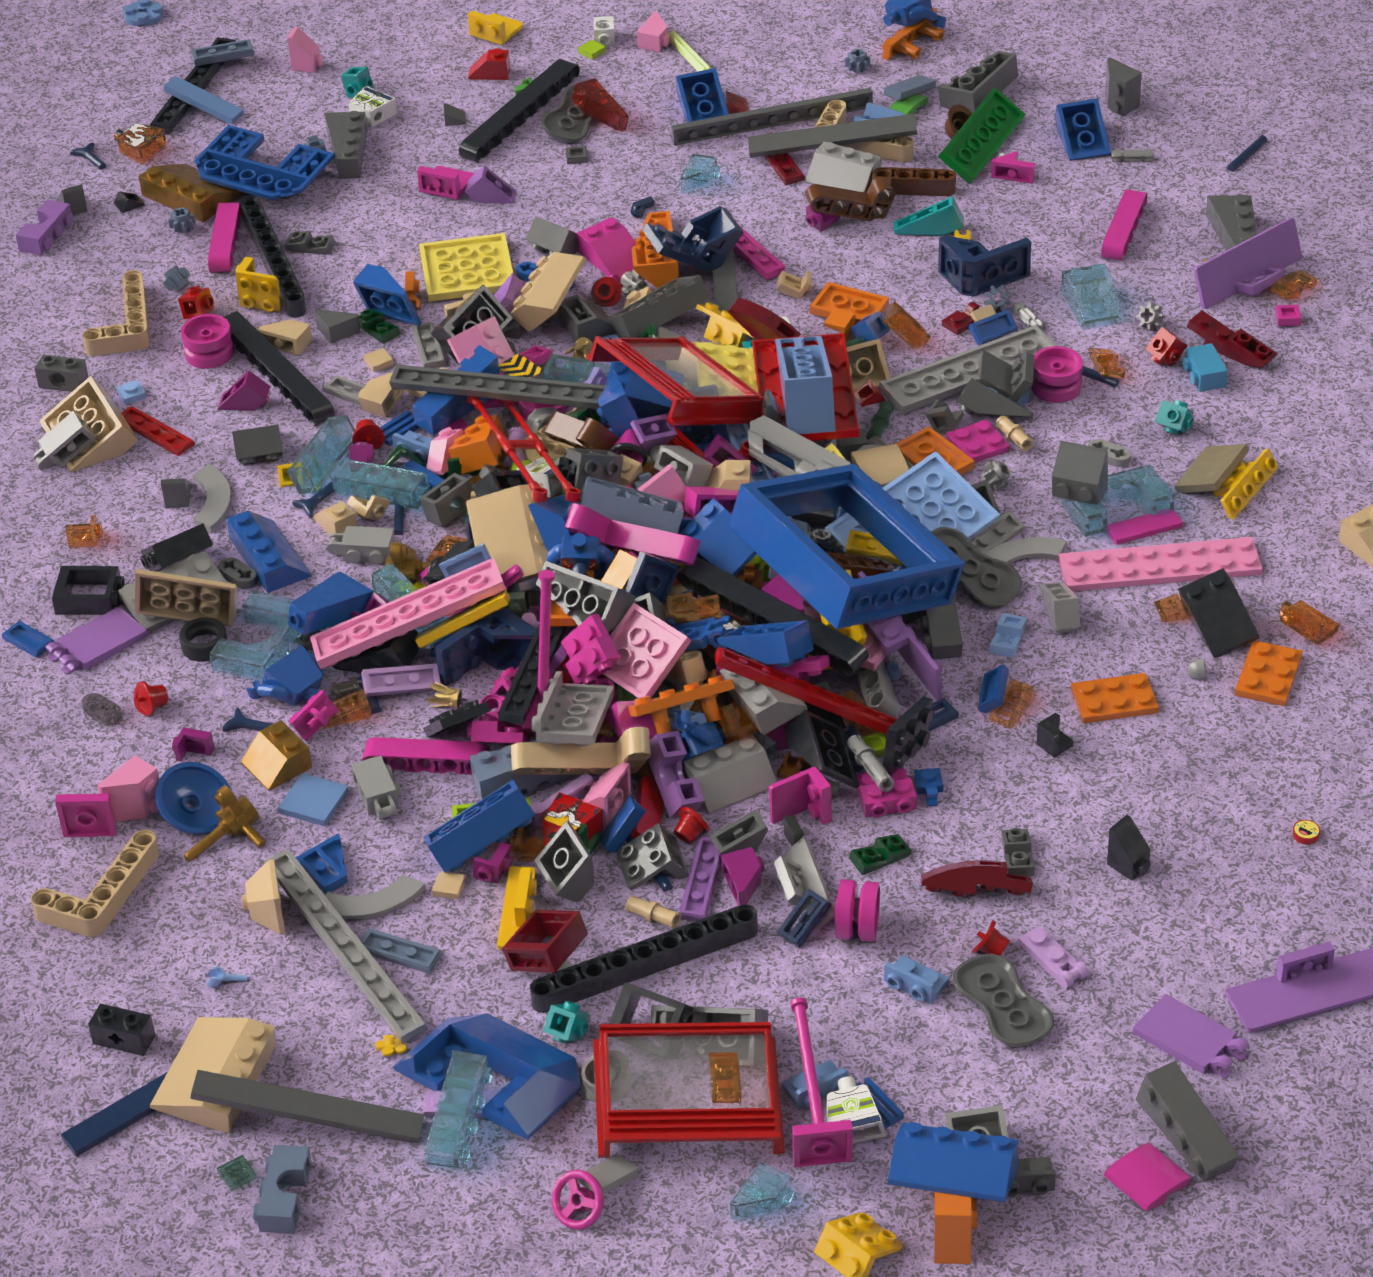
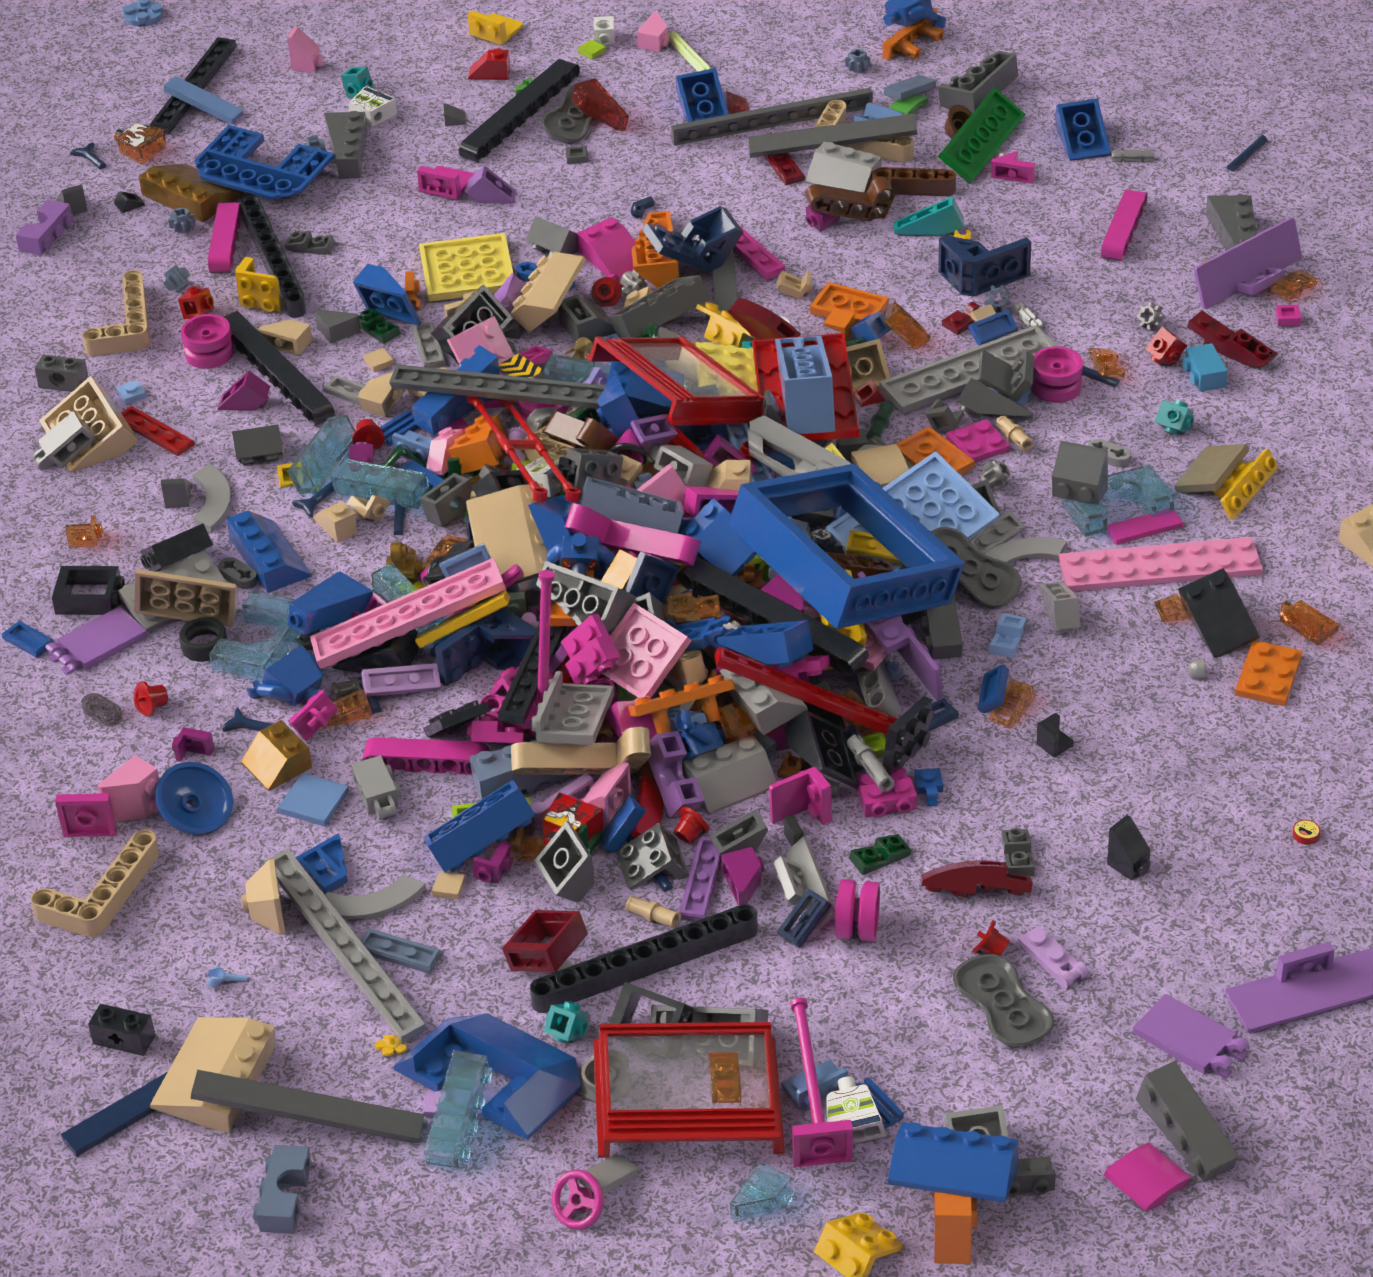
(222, 52): sand blue tile -> none
(234, 817): pearl gold piece -> none
(236, 1173): tile -> none
(362, 544): light grey brick -> none
(450, 698): pearl gold piece -> none
(517, 902): yellow bracket -> none
(699, 173): clear light blue slope -> none
(915, 979): medium blue bracket -> none
(1092, 296): clear light blue slope -> none
(1114, 698): orange plate -> none
(1122, 87): dark grey slope -> none

